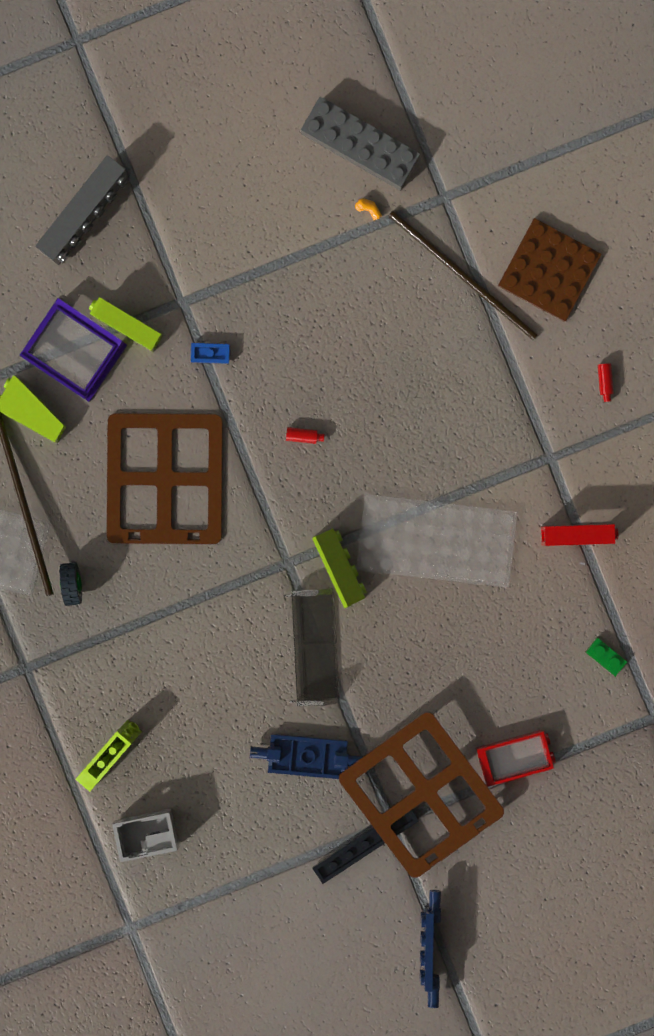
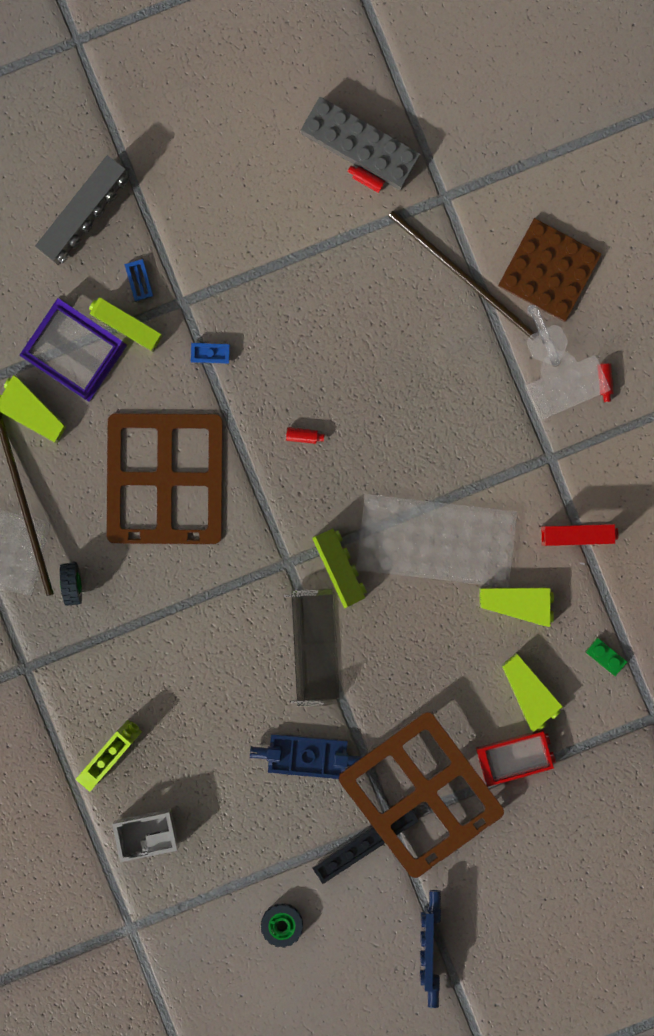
(134, 264): none -> blue tile
(278, 937): none -> black wheel
(366, 178): none -> red cylinder
(368, 205): light orange arm -> none
(520, 603): none -> lime slope
(532, 696): none -> lime slope
(561, 385): none -> clear plate

